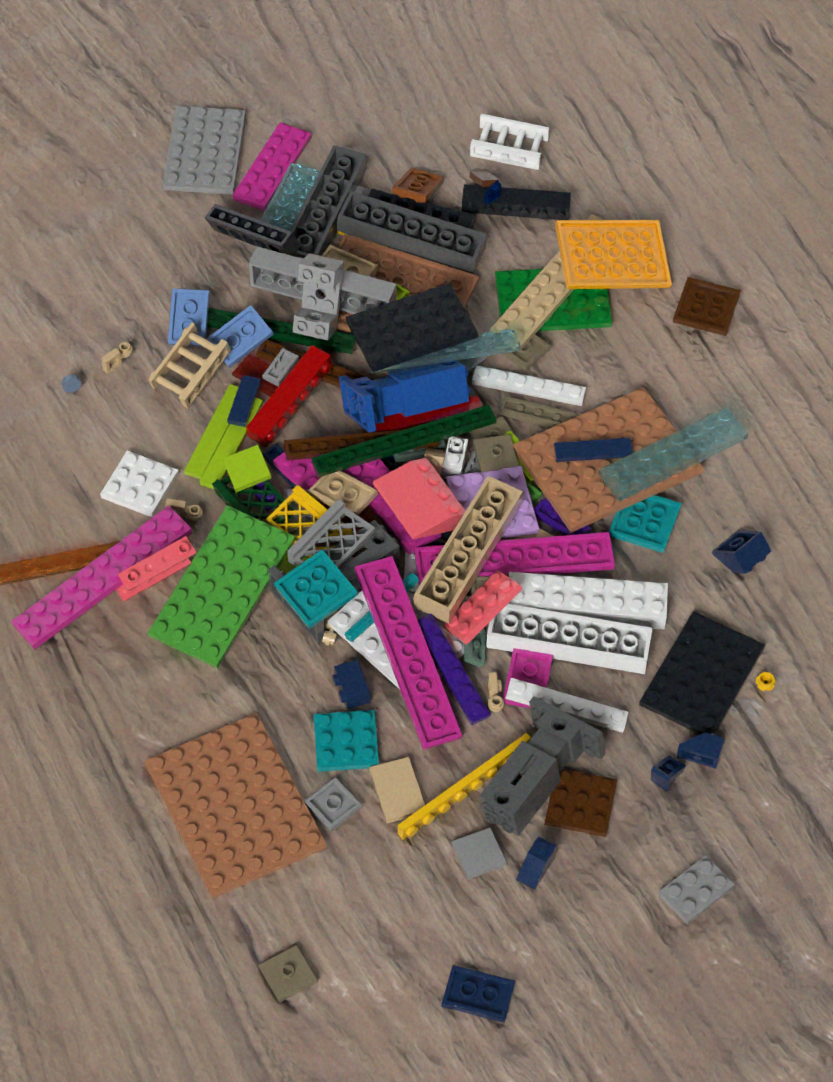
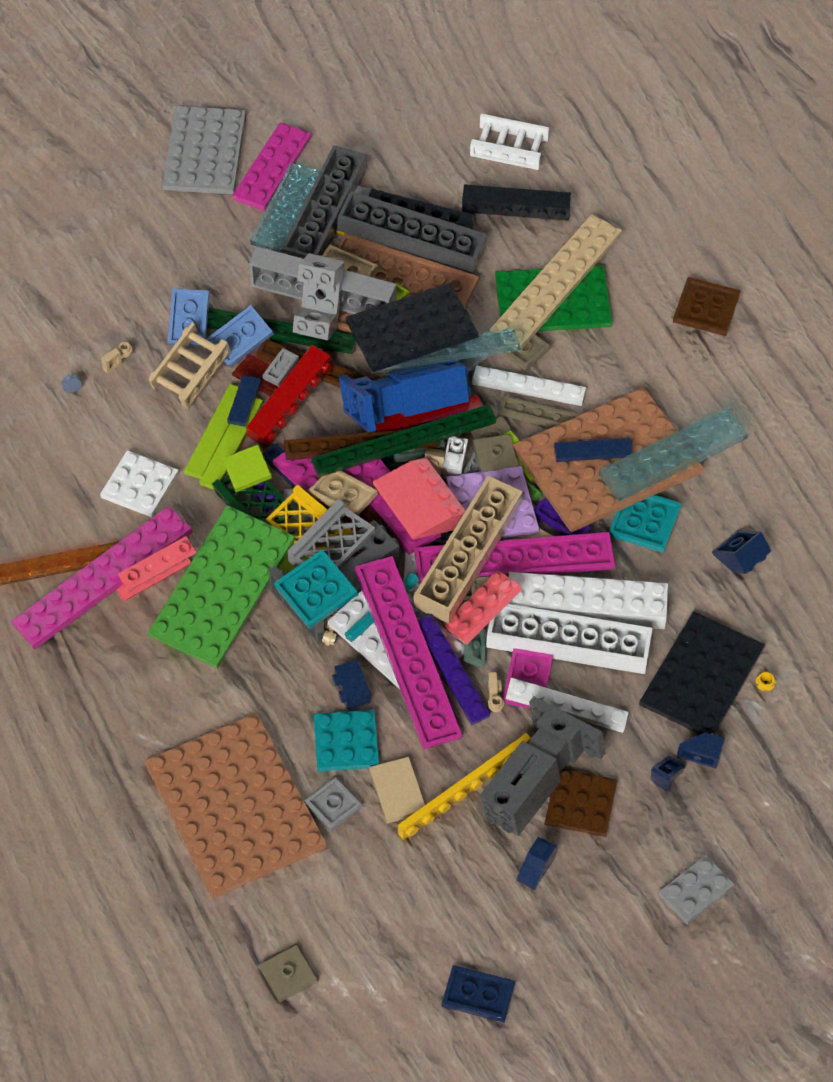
(193, 512): tan plate -> none
(252, 230): black brick -> none
(417, 185): dark orange plate -> none
(478, 853): light grey tile -> none
(483, 178): reddish brown tile -> none
(493, 192): clear blue tile -> none
(612, 254): light orange plate -> none

